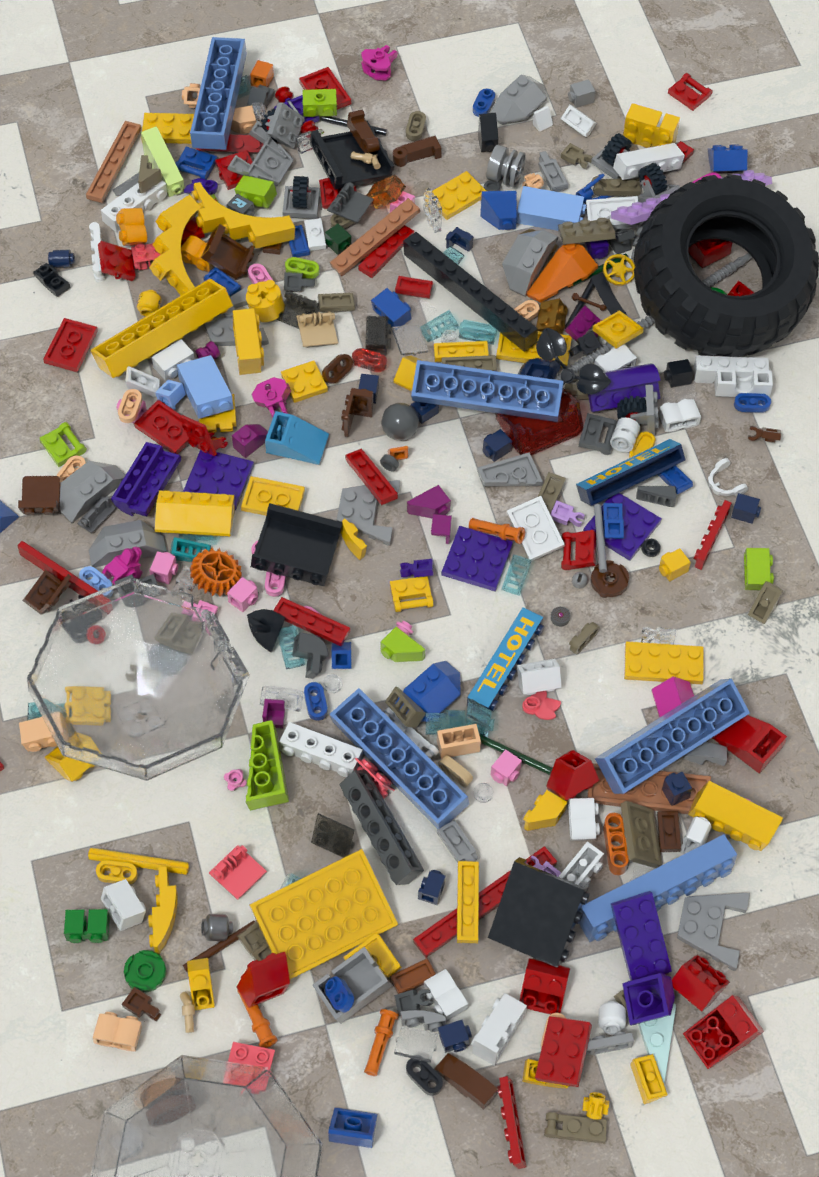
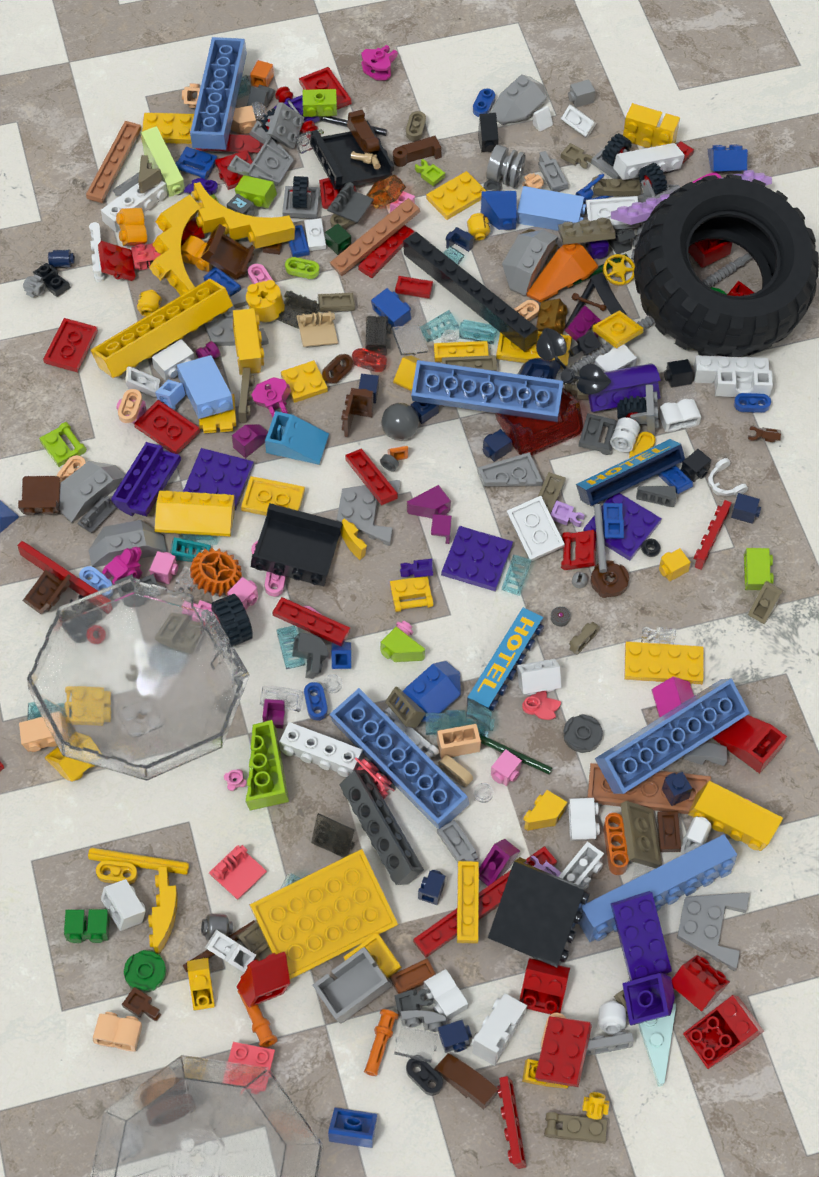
(34, 286): none -> light grey gear
(187, 1011): tan piece -> none
(200, 437): red plate -> none
(230, 951): none -> white brick
(233, 619): none -> black wheel
(245, 395): none -> dark tan plate
(265, 627): black shield -> none
(294, 281): dark grey plate -> none
(339, 994): blue plate -> none
(430, 174): none -> lime plate
(432, 210): clear plate -> none
(478, 226): none -> yellow head
(497, 861): none -> magenta slope
(503, 531): orange pin -> none
(571, 775): red slope -> none
(582, 733): none -> dark grey tile
(648, 1078): yellow slope -> none
(688, 96): red plate -> none
(696, 465): none -> black brick

